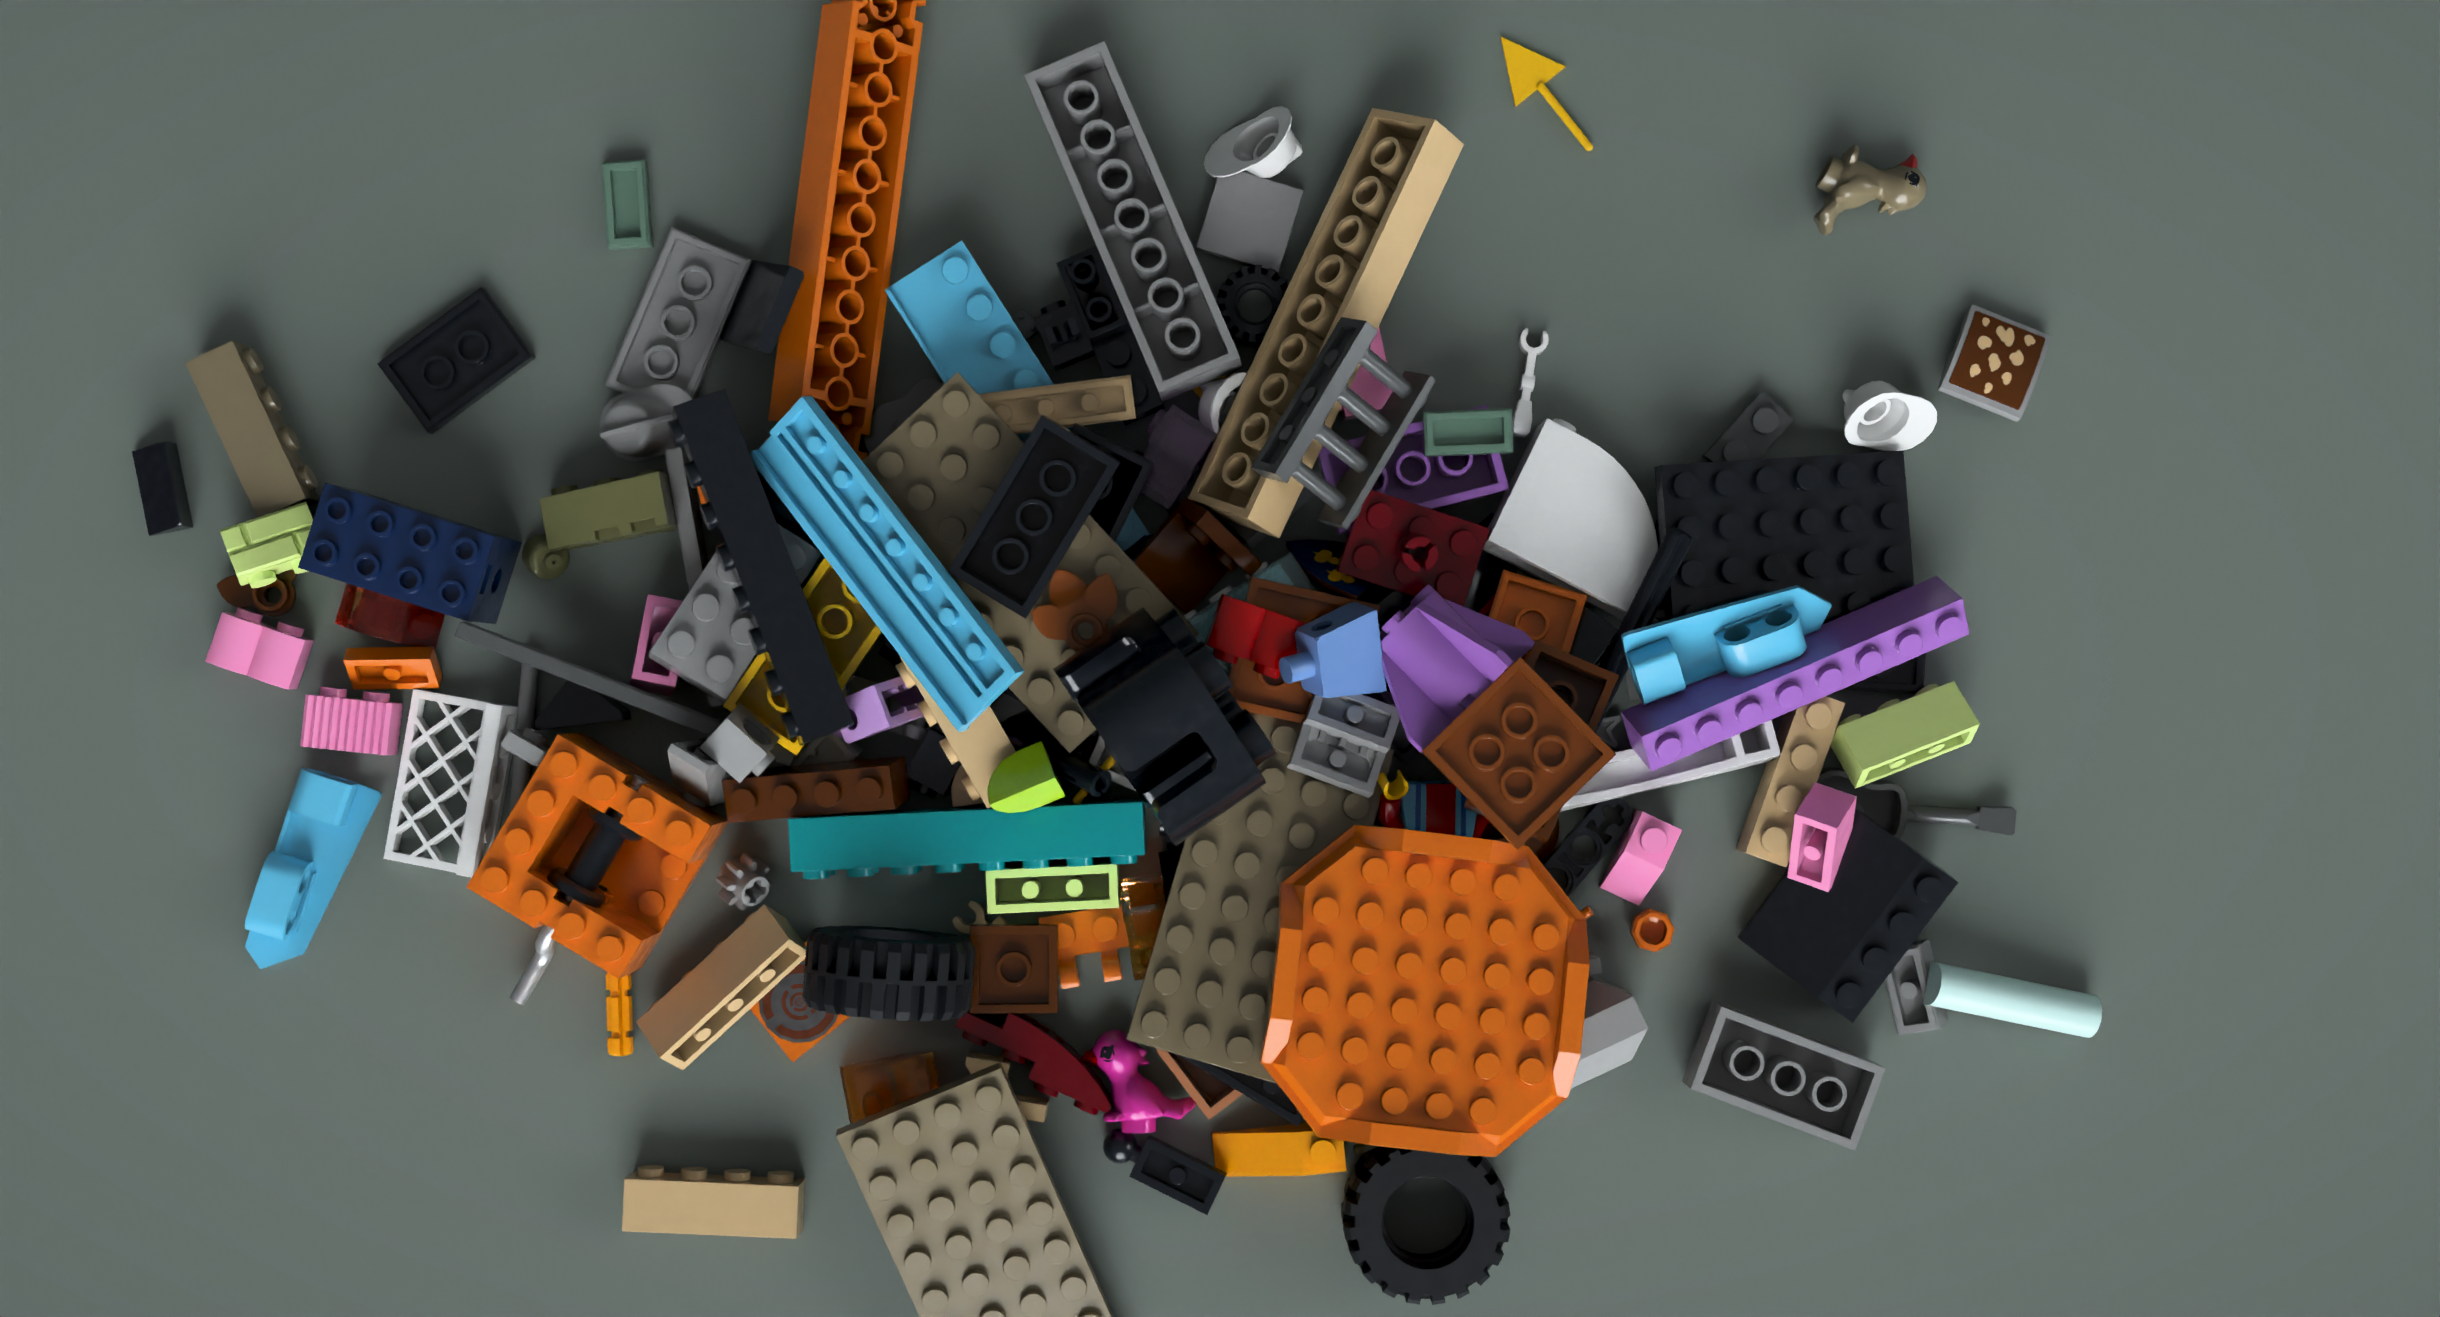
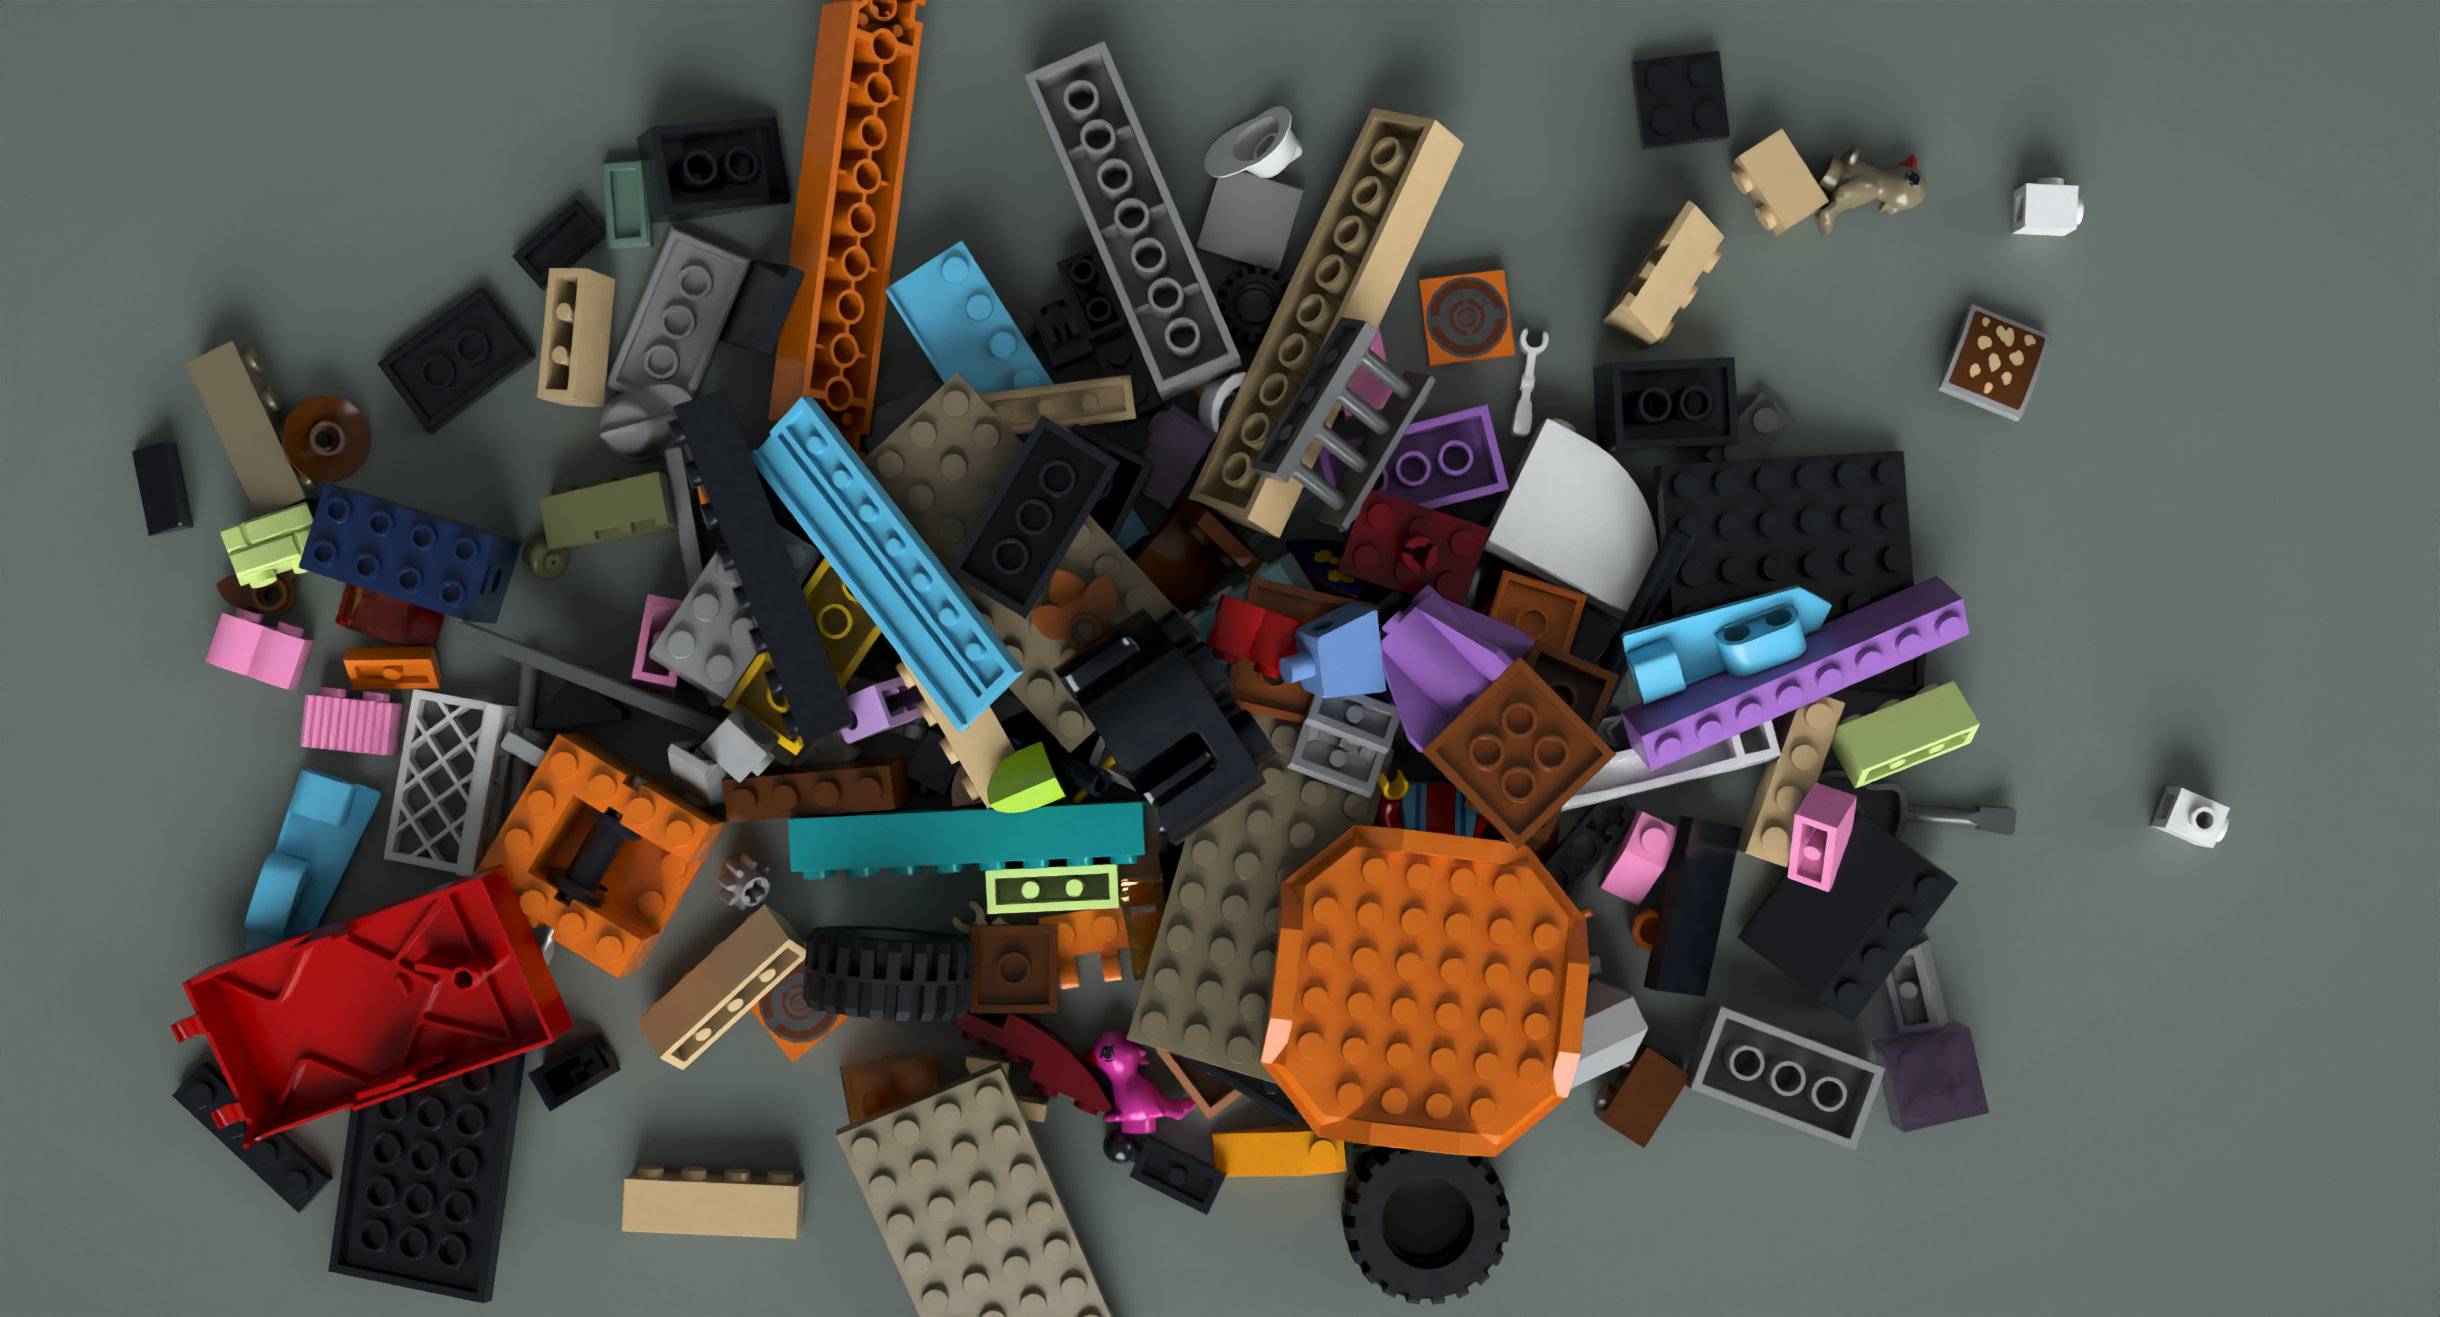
(273, 1159): none -> black plate
(346, 432): none -> reddish brown dish
(375, 1005): none -> red piece
(430, 1184): none -> black plate
(560, 243): none -> black tile
(574, 1071): none -> black slope
(576, 337): none -> tan brick
(619, 1015): light orange axle -> none
(712, 168): none -> black slope
(1466, 318): none -> tile
(1467, 432): sand green tile -> none
(1529, 73): yellow piece -> none
(1641, 1095): none -> reddish brown brick
(1666, 278): none -> tan wedge
(1666, 404): none -> black slope
(1680, 100): none -> black plate
(1692, 907): none -> black tile
(1777, 183): none -> tan brick
(1886, 418): white piece -> none
(1930, 1077): none -> clear purple brick
(2012, 1000): light aqua brick -> none
(2047, 208): none -> white brick
(2191, 817): none -> white brick

